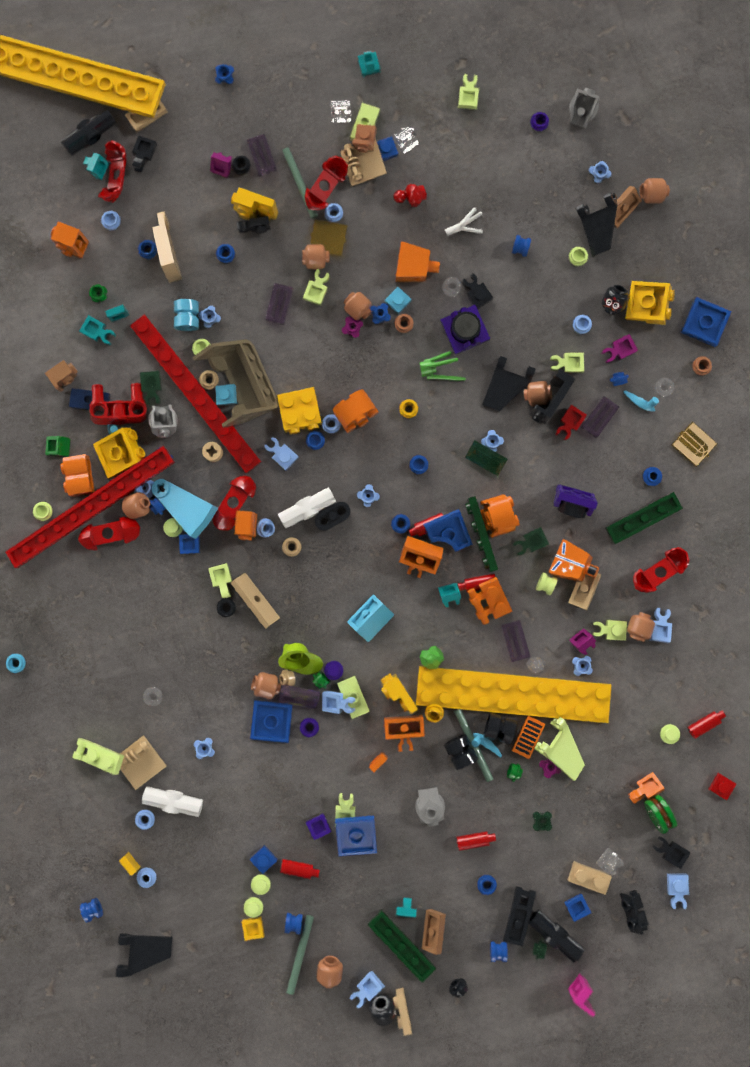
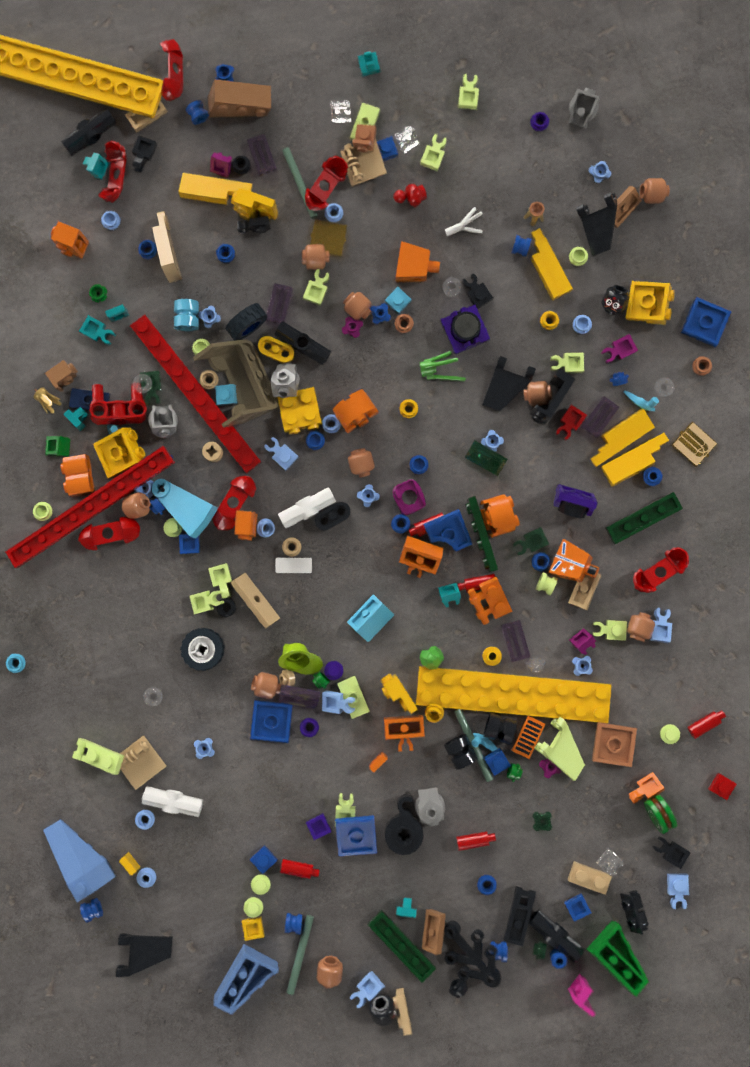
(45, 399): none -> pearl gold piece
(76, 418): none -> teal tile
(78, 861): none -> medium blue wedge
(142, 377): none -> clear plate
(173, 84): none -> red piece
(191, 649): none -> black wheel
(197, 112): none -> blue wheel
(204, 601): none -> yellowish green plate
(209, 188): none -> yellow piece
(238, 99): none -> medium nougat wedge
(243, 978): none -> medium blue wedge
(246, 322): none -> black wheel
(276, 350): none -> yellow plate
(285, 381): none -> light grey hand
(293, 336): none -> black piece
(293, 565): none -> white sticker
(361, 462): none -> nougat head
(407, 822): none -> black piece
(412, 485): none -> magenta piece
(433, 154): none -> yellowish green plate
(473, 957): none -> black plant
(487, 651): none -> yellow plate
(497, 761): none -> blue plate
(536, 211): none -> piece
(545, 566): none -> blue plate
(549, 267): none -> yellow piece
(552, 315): none -> yellow plate
(558, 959): none -> blue pin
(614, 744): none -> nougat plate
(617, 957): none -> green wedge
(623, 435): none -> yellow piece
(633, 461): none -> yellow piece

